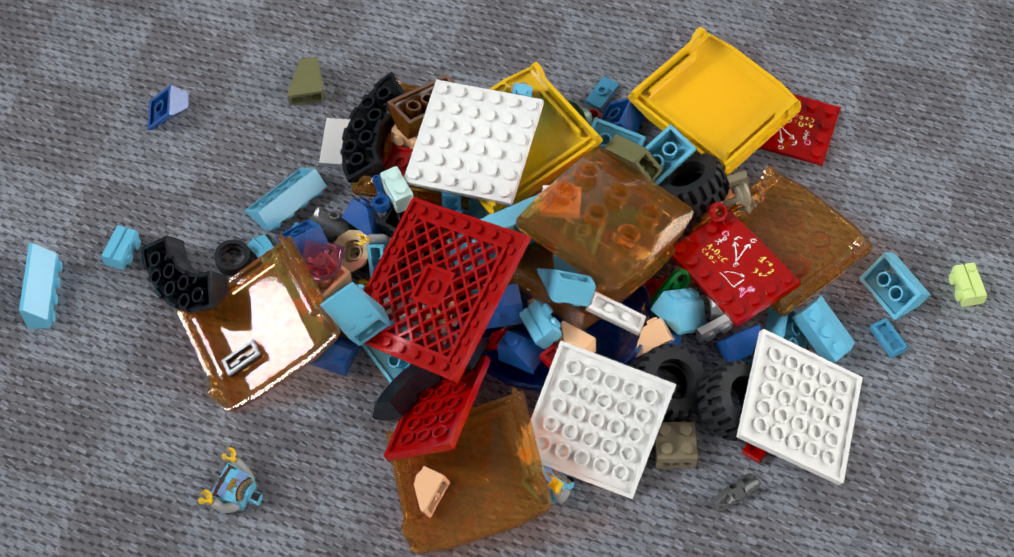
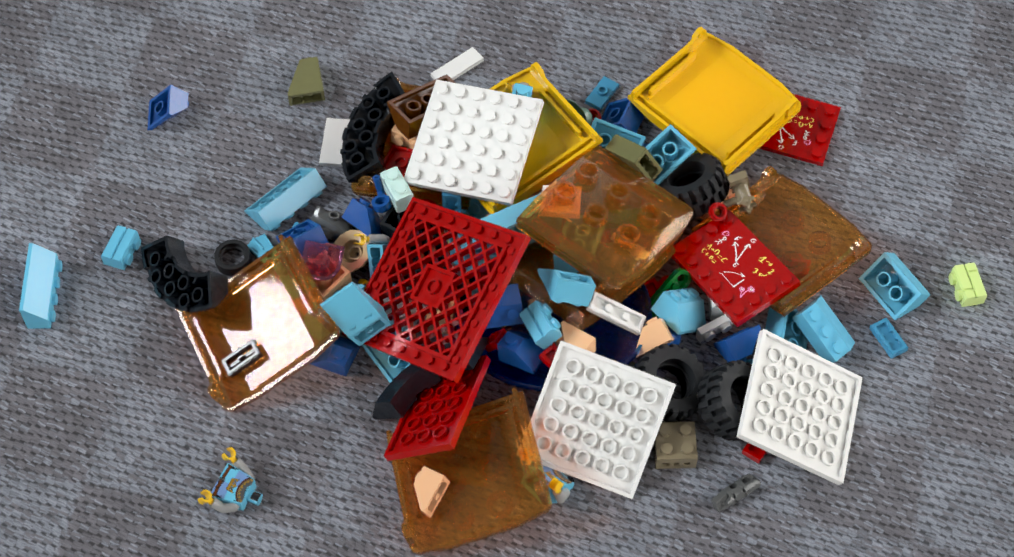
(459, 65): none -> white tile

